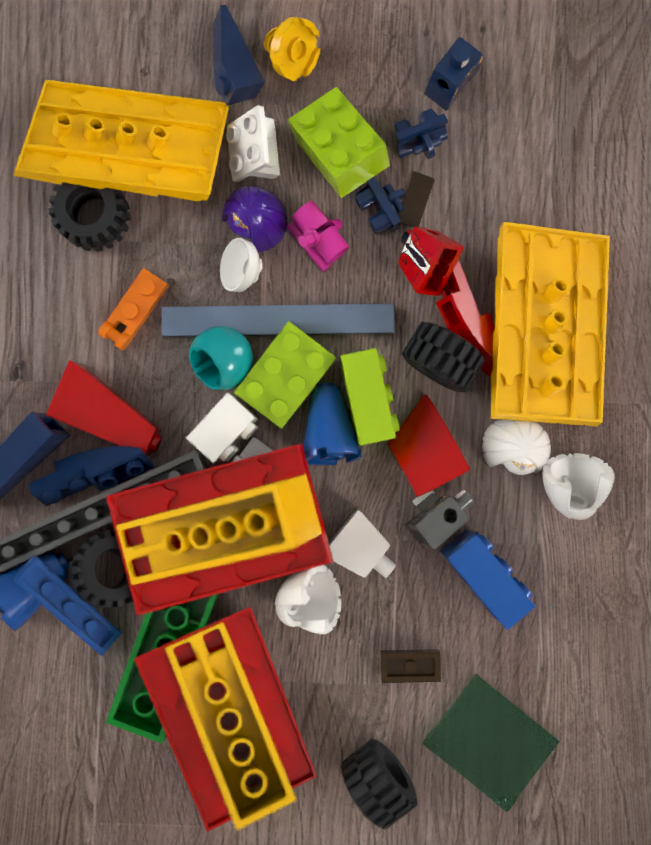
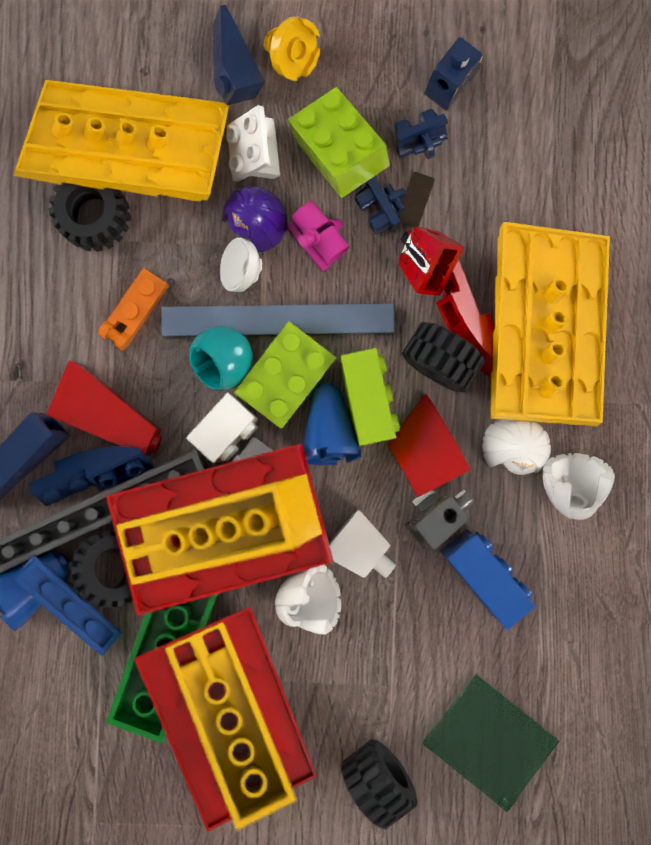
(410, 666): dark brown plate -> none

